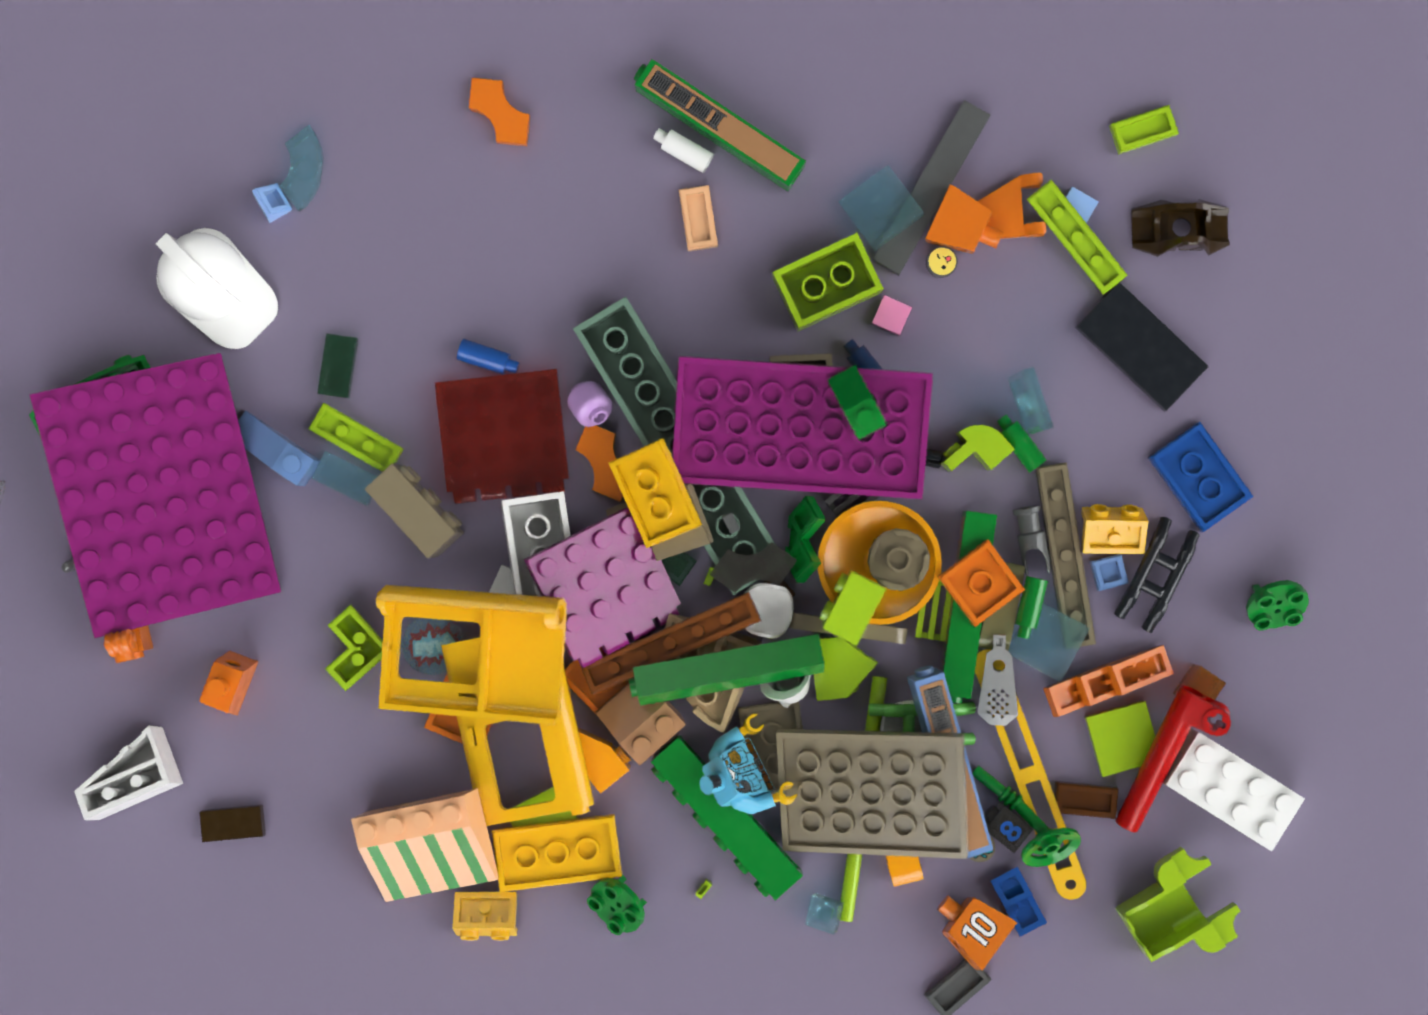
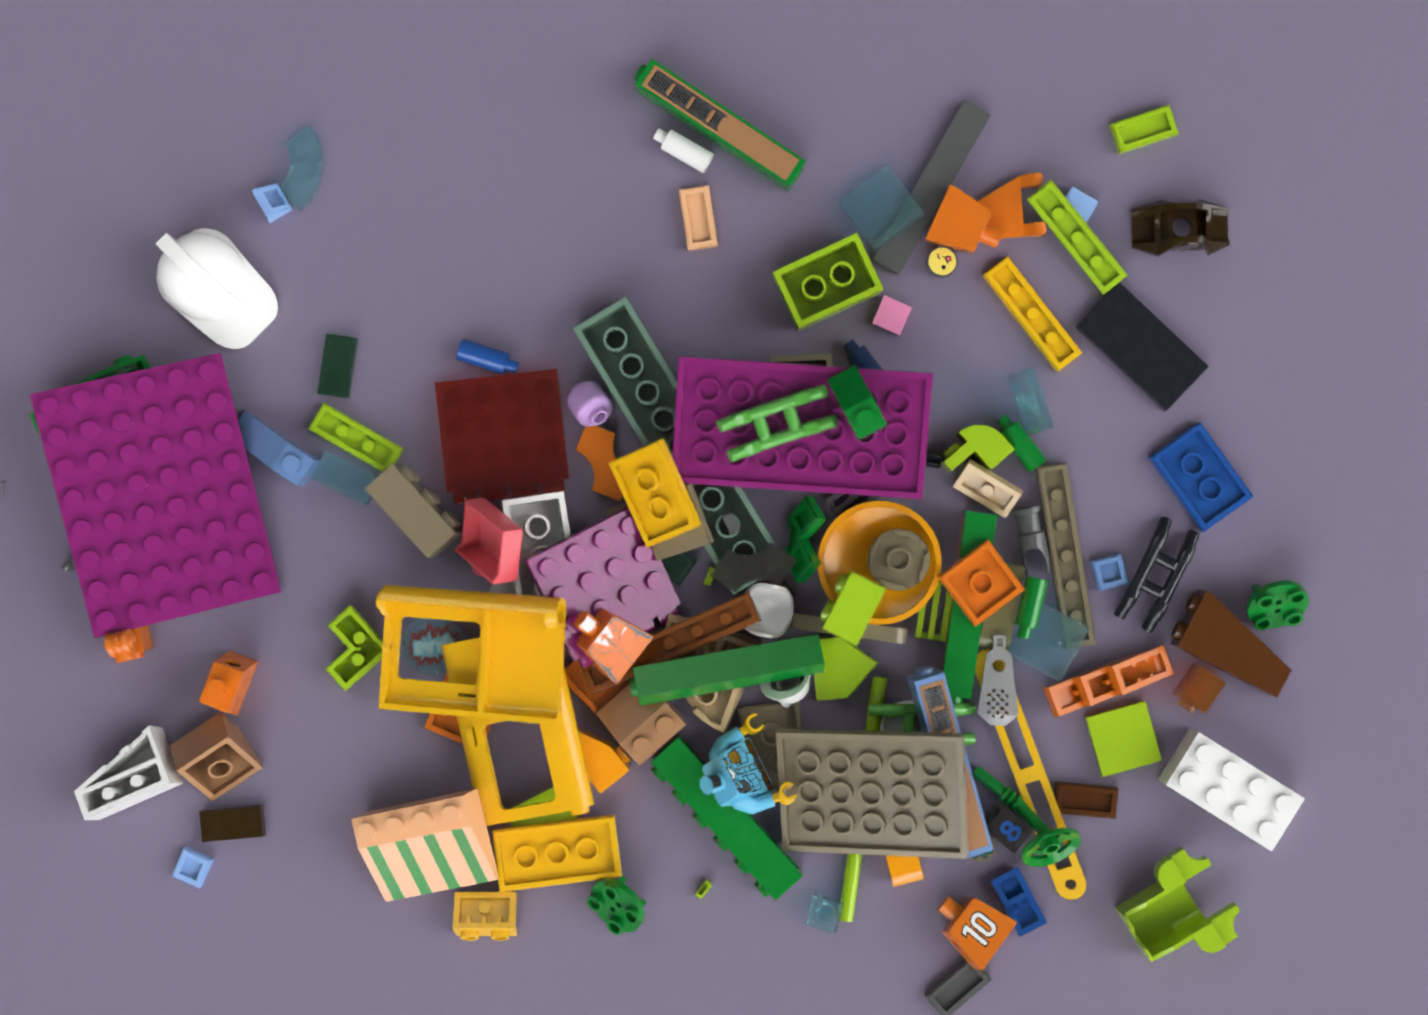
(192, 867): none -> light blue tile
(215, 757): none -> medium nougat slope
(489, 99): orange tile -> none
(490, 542): none -> coral container
(610, 642): none -> orange torso
(768, 440): none -> bright green piece
(987, 488): none -> tan plate
(1032, 314): none -> yellow tile
(1114, 529): yellow bracket -> none
(1186, 710): red axle -> none
(1226, 643): none -> reddish brown slope

